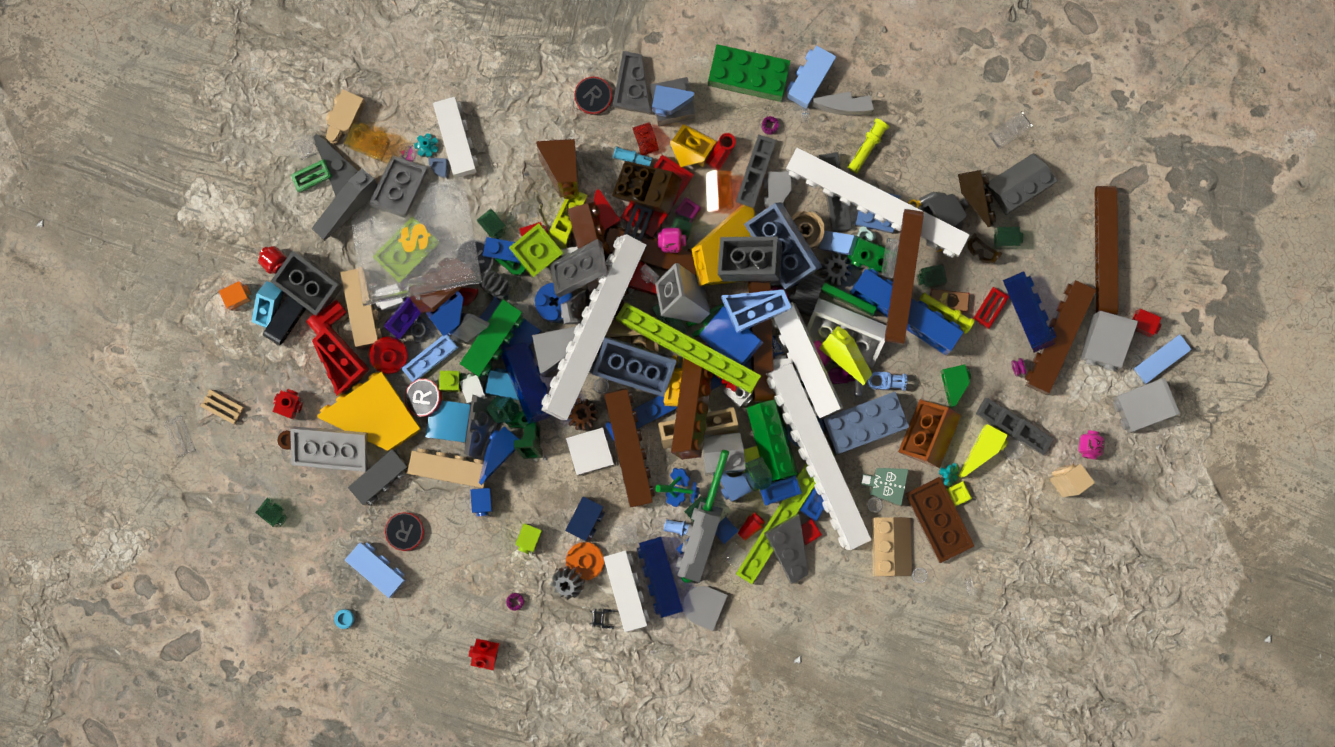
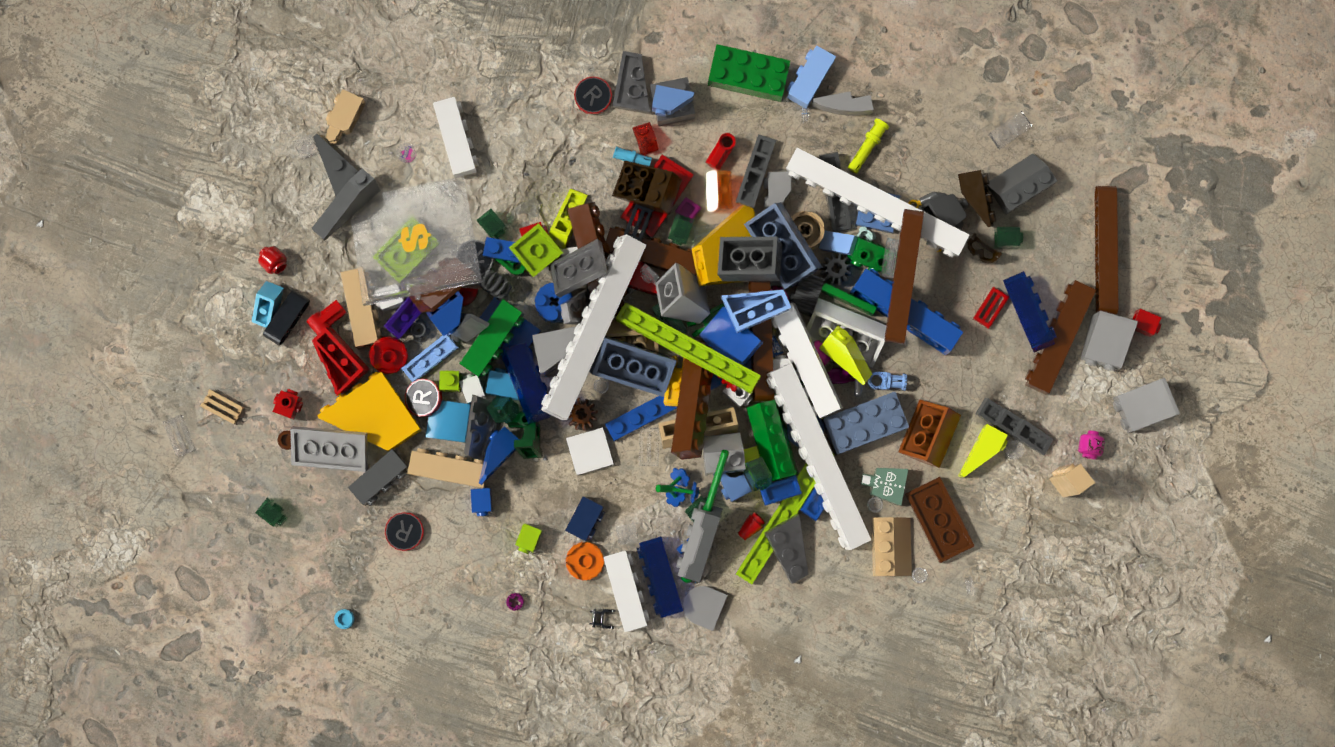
(235, 295): orange brick -> none
(306, 283): dark grey slope -> none
(328, 175): green tile -> none
(365, 141): clear yellow brick -> none
(376, 569): light blue brick -> none
(398, 186): flat silver plate -> none
(428, 148): teal plant -> none
(439, 166): sand blue tile -> none
(484, 654): red brick -> none
(560, 164): reddish brown slope -> none
(568, 582): dark grey gear -> none
(607, 217): red slope -> none
(628, 447): reddish brown brick -> none
(671, 240): dark pink head -> none
(676, 527): light blue axle -> none
(691, 146): yellow slope -> none
(725, 530): blue brick -> none
(734, 554): clear tile -> none
(768, 131): magenta bush -> none
(810, 531): red tile -> none
(932, 276): clear green brick -> none
(949, 314): neon yellow pin -> none
(949, 474): teal plant -> none
(952, 299): medium nougat tile -> none
(955, 382): green slope -> none
(959, 493): neon yellow tile -> none
(1018, 367): magenta bush -> none
(1162, 359): light blue tile -> none

